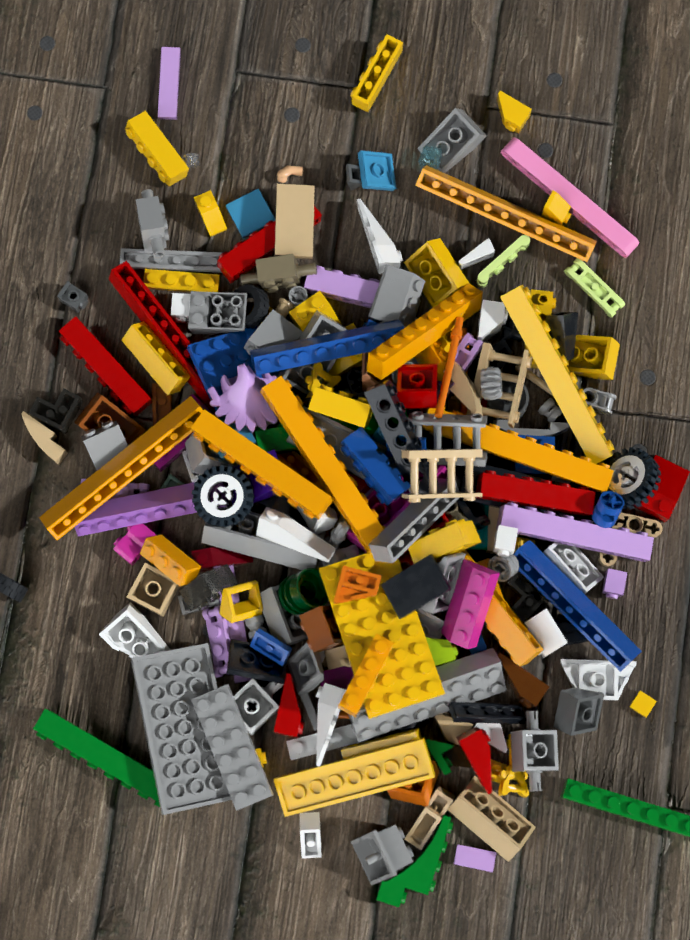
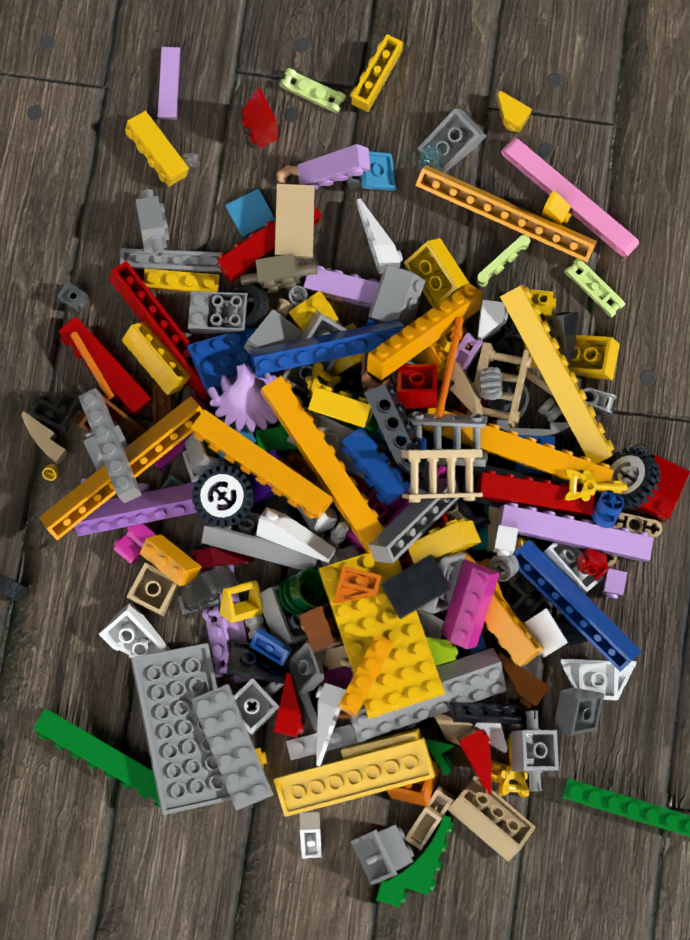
(50, 472): none -> yellow hinge
(91, 364): none -> orange bar
(110, 445): none -> light grey brick
(180, 307): white brick -> none
(210, 213): yellow slope -> none
(259, 120): none -> red slope
(312, 91): none -> yellowish green plate
(334, 166): none -> lavender brick
(475, 858): lavender tile -> none
(478, 254): white slope -> none
(589, 485): none -> yellow piece
(592, 563): none -> red brick
(642, 704): yellow tile -> none

